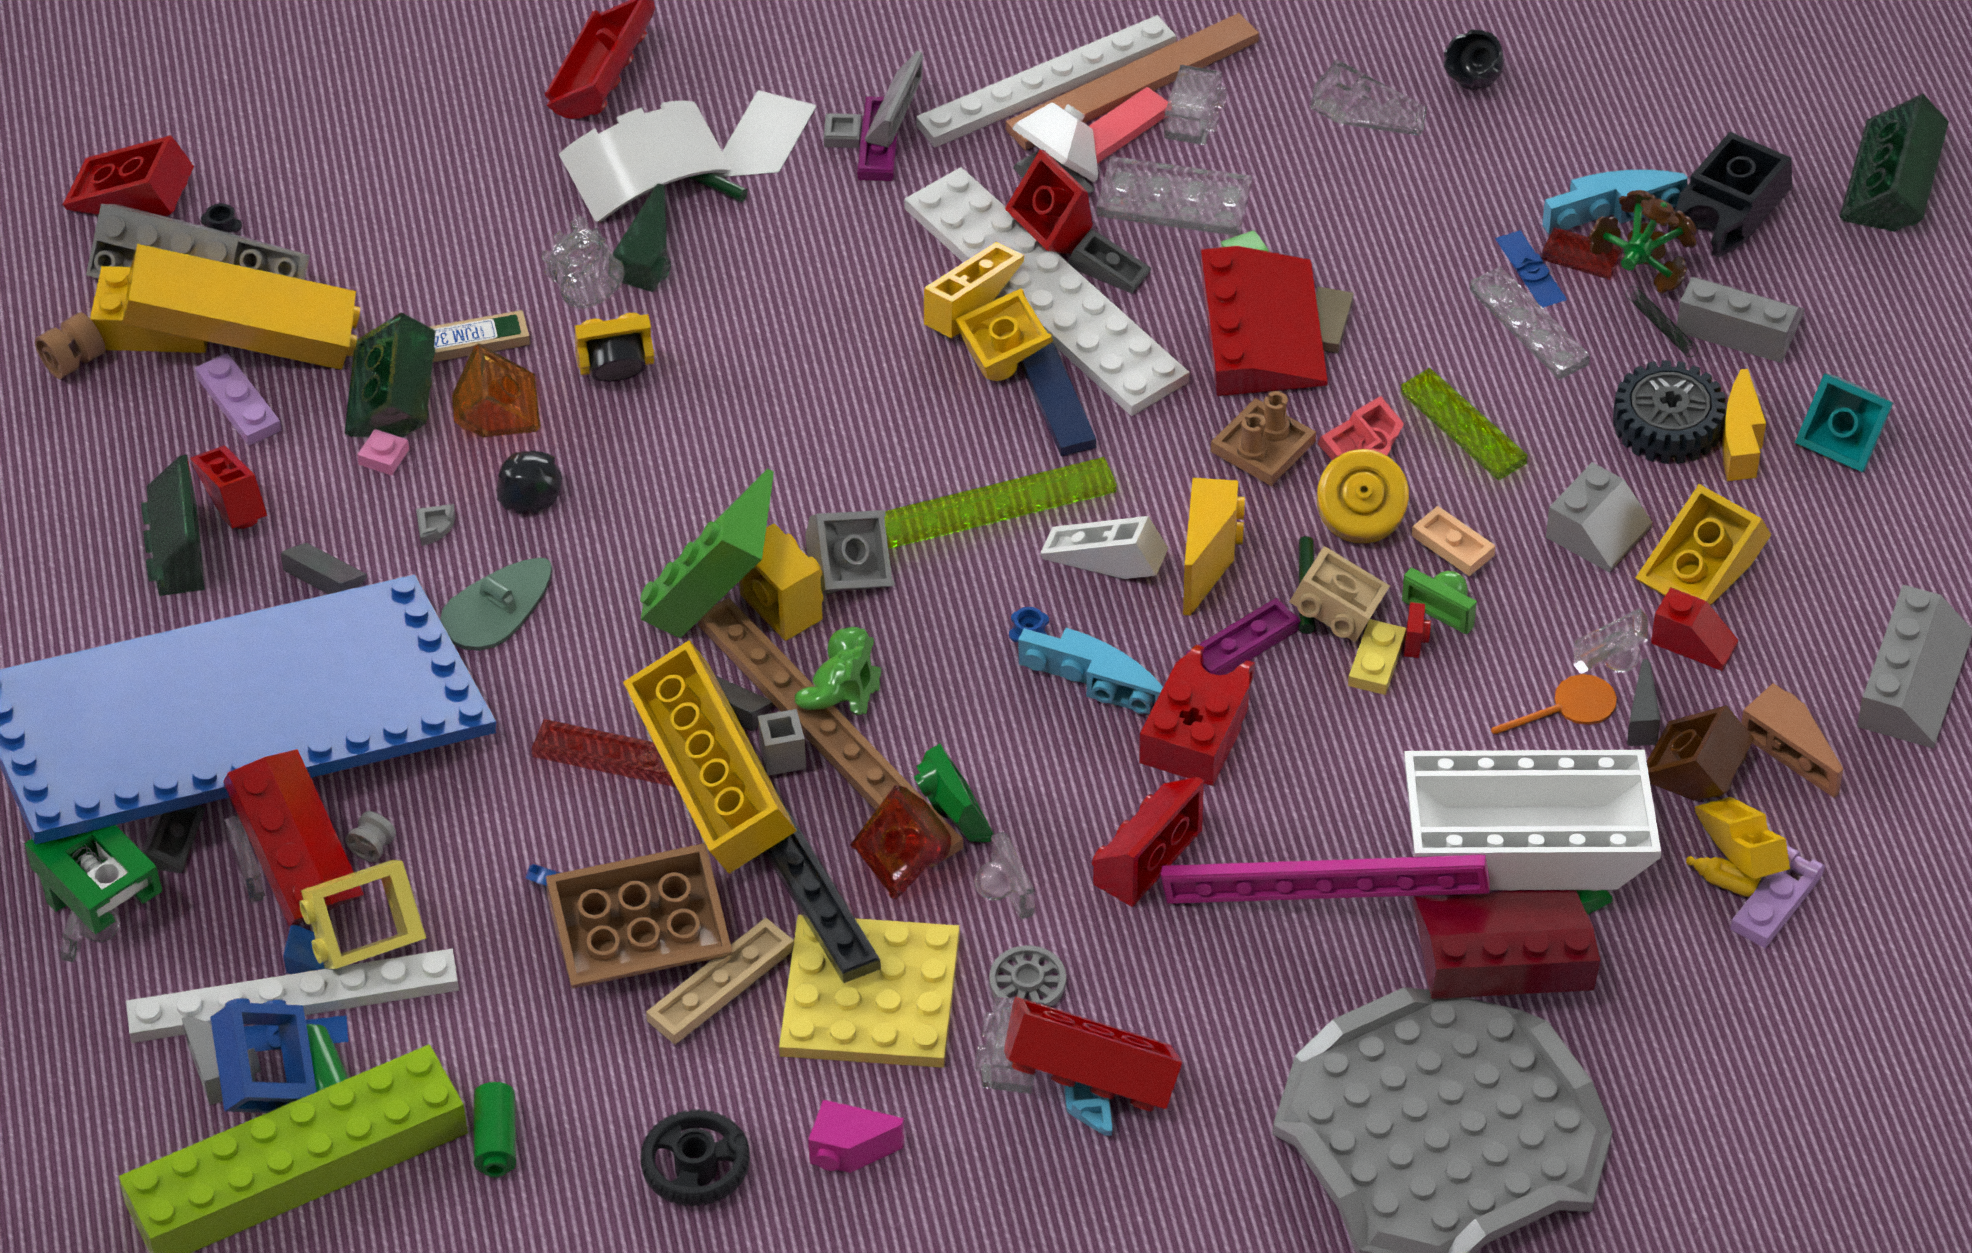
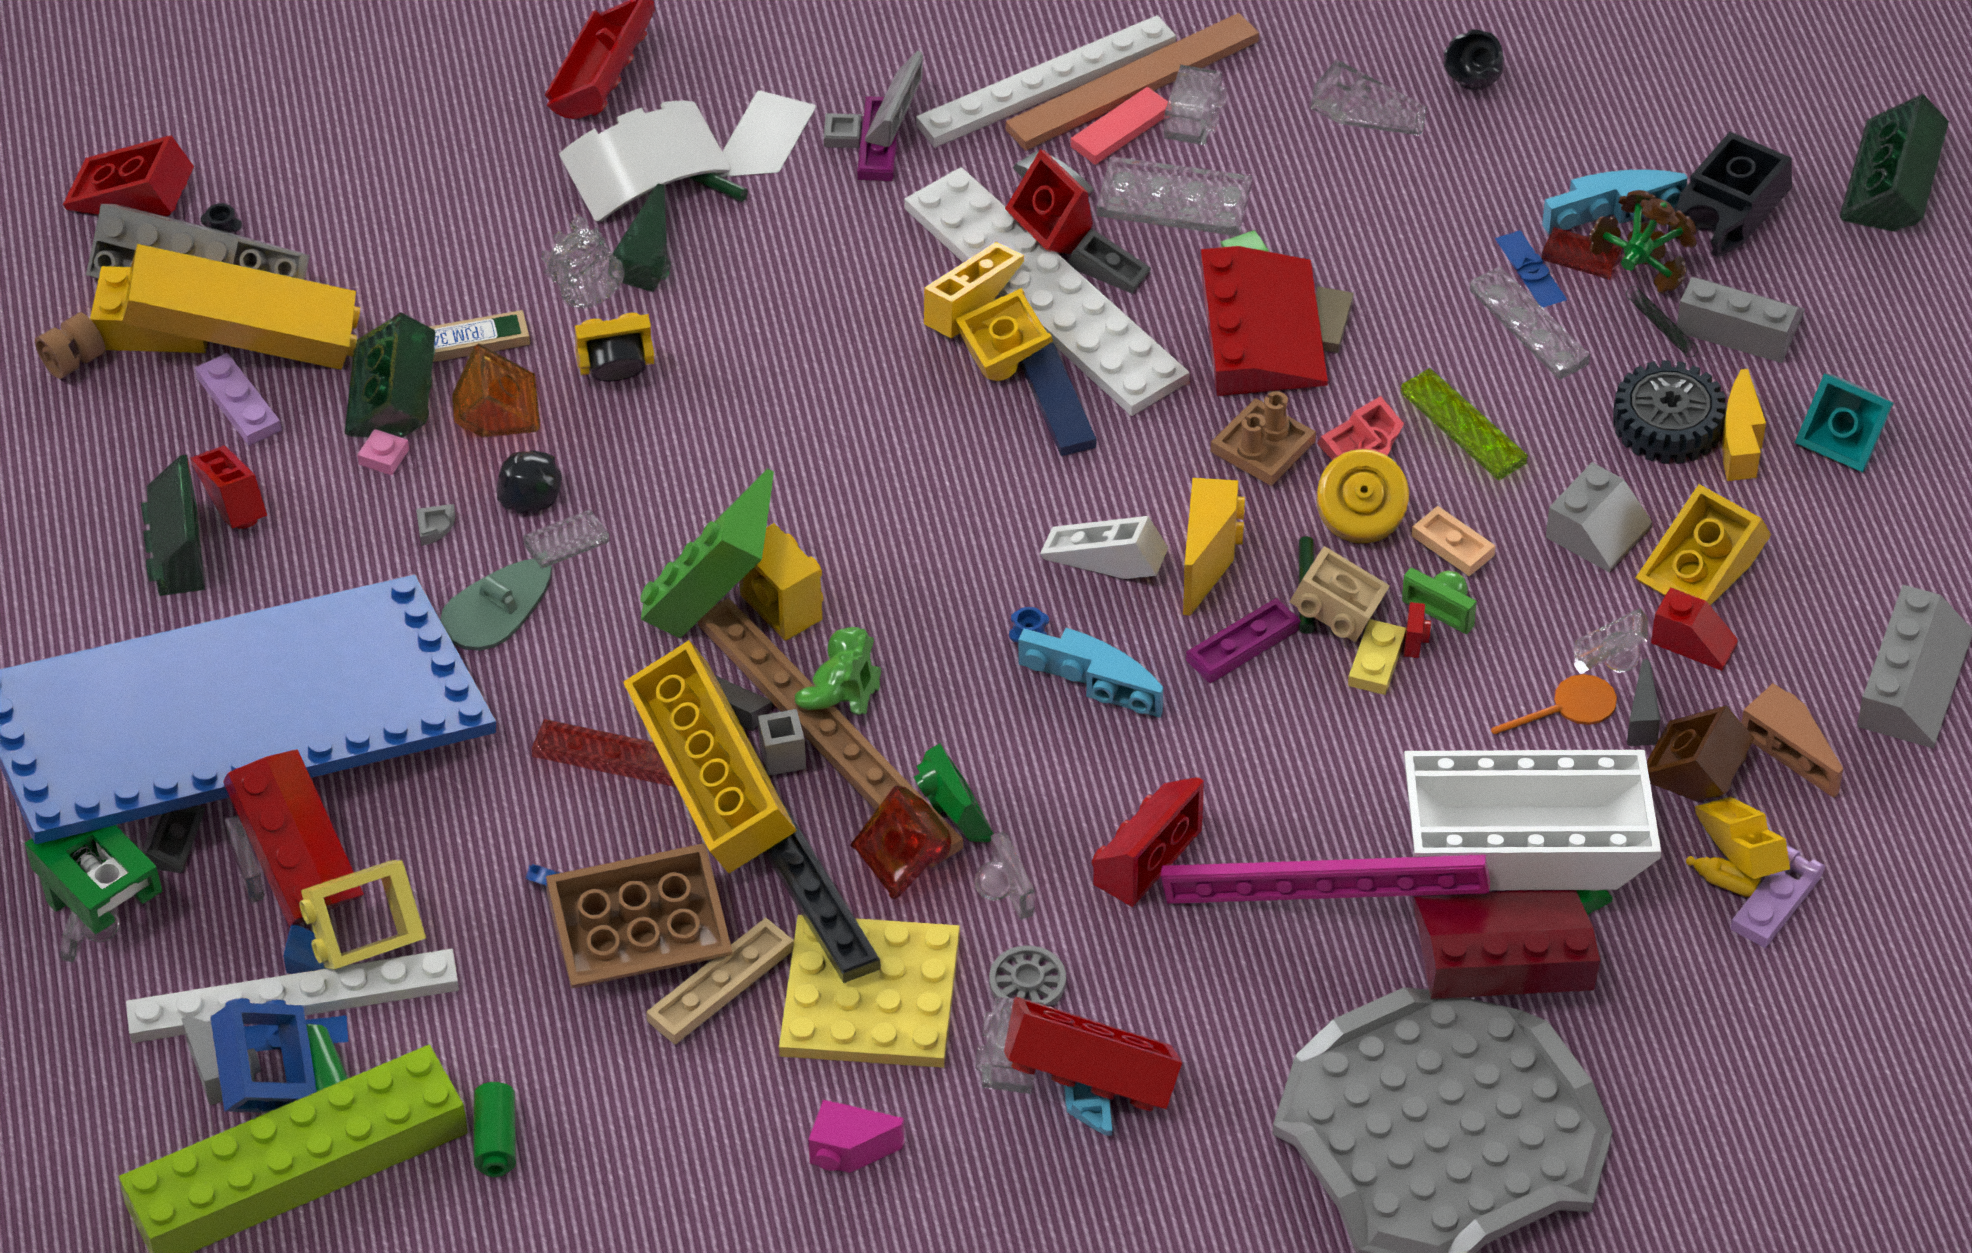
(320, 569): dark grey slope -> none
(370, 836): light grey wheel -> none
(566, 539): none -> clear tile
(699, 1143): black wheel -> none
(850, 550): light grey slope -> none
(998, 502): clear neon green tile -> none
(1062, 137): white slope -> none
(1196, 718): red brick -> none

